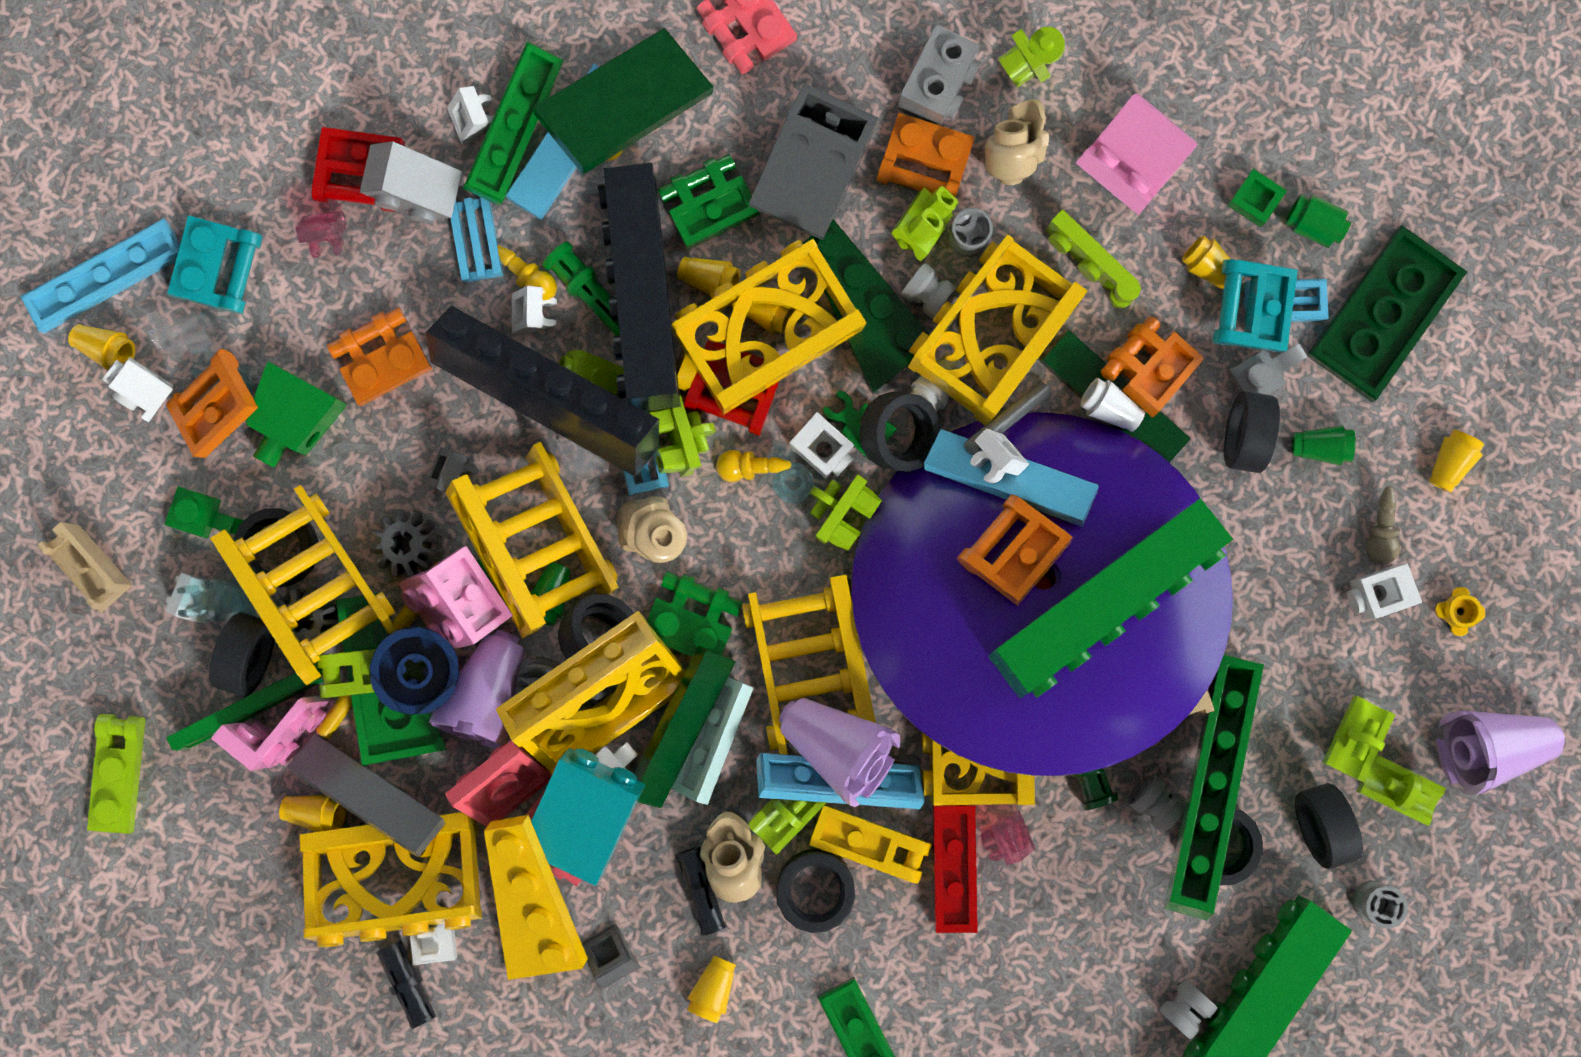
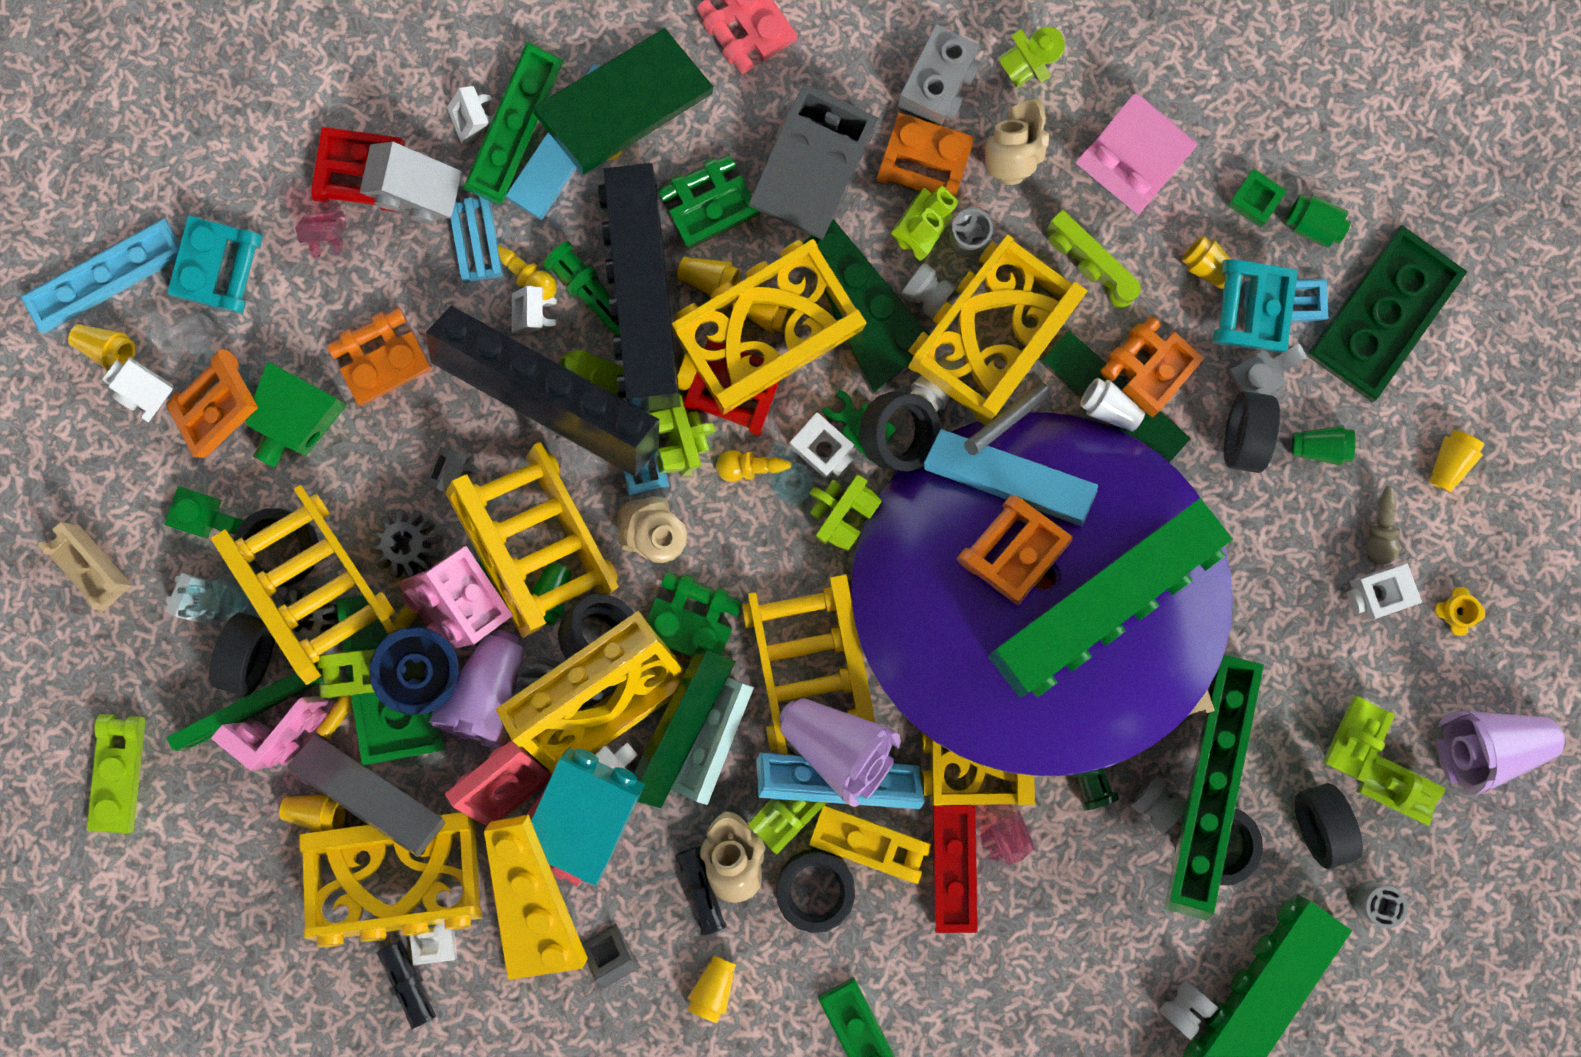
(1001, 453): white tile -> none

